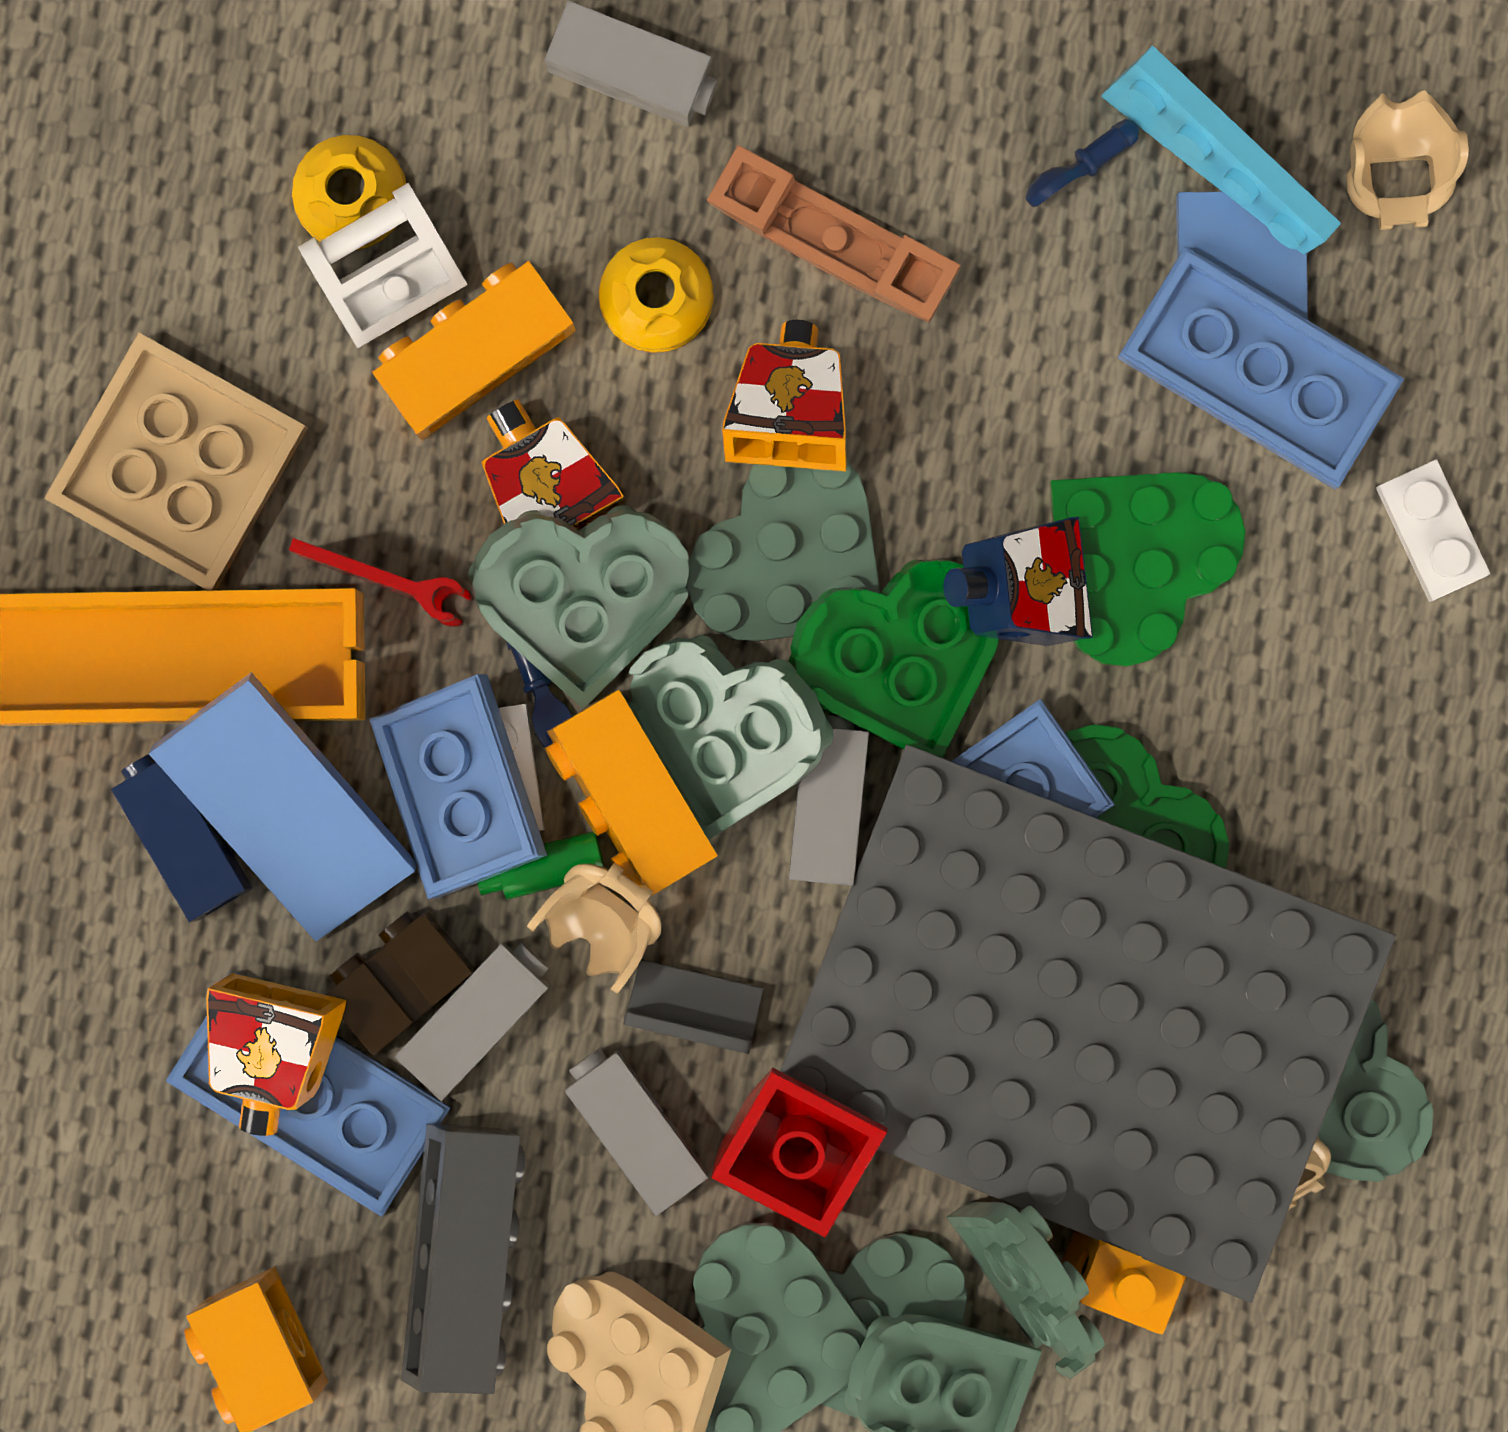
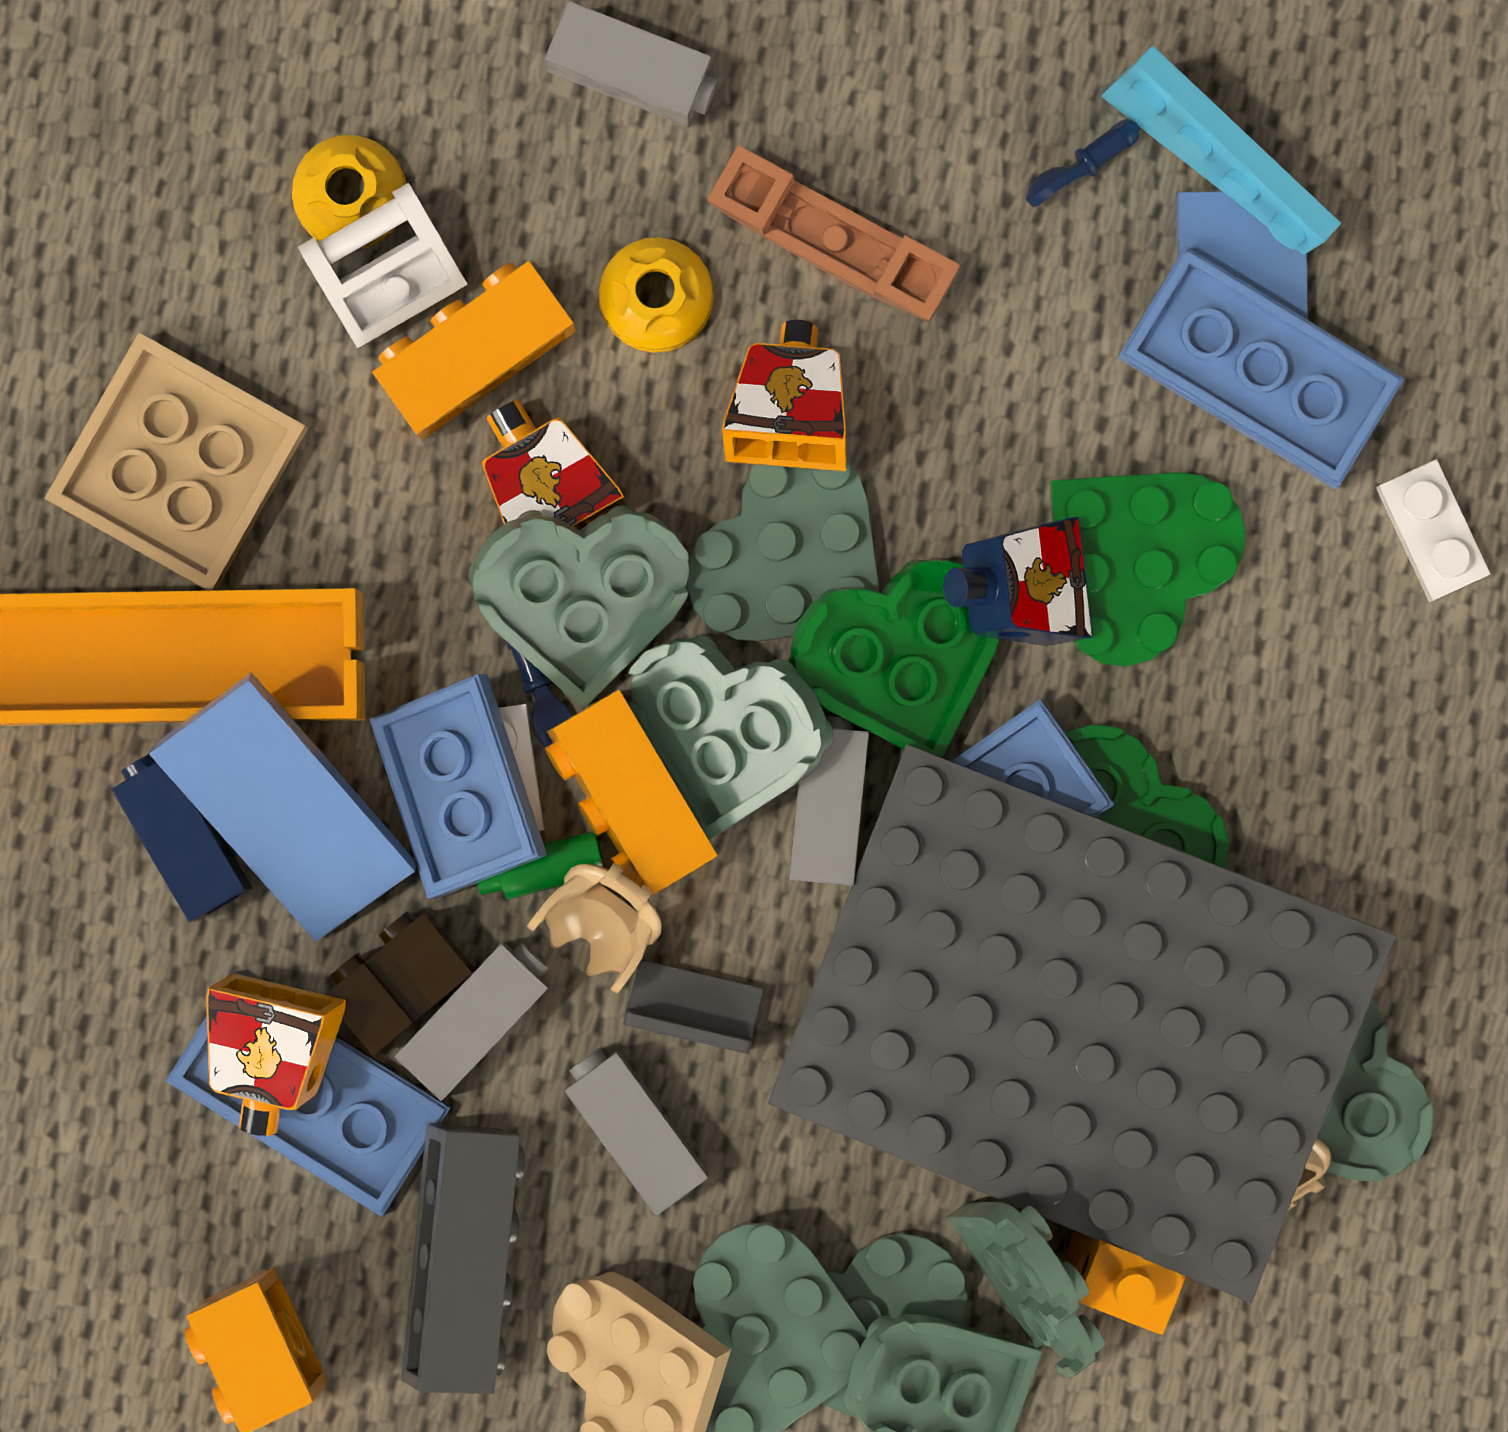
(428, 593): red flag -> none
(796, 1151): red slope -> none
(1403, 133): tan helmet -> none

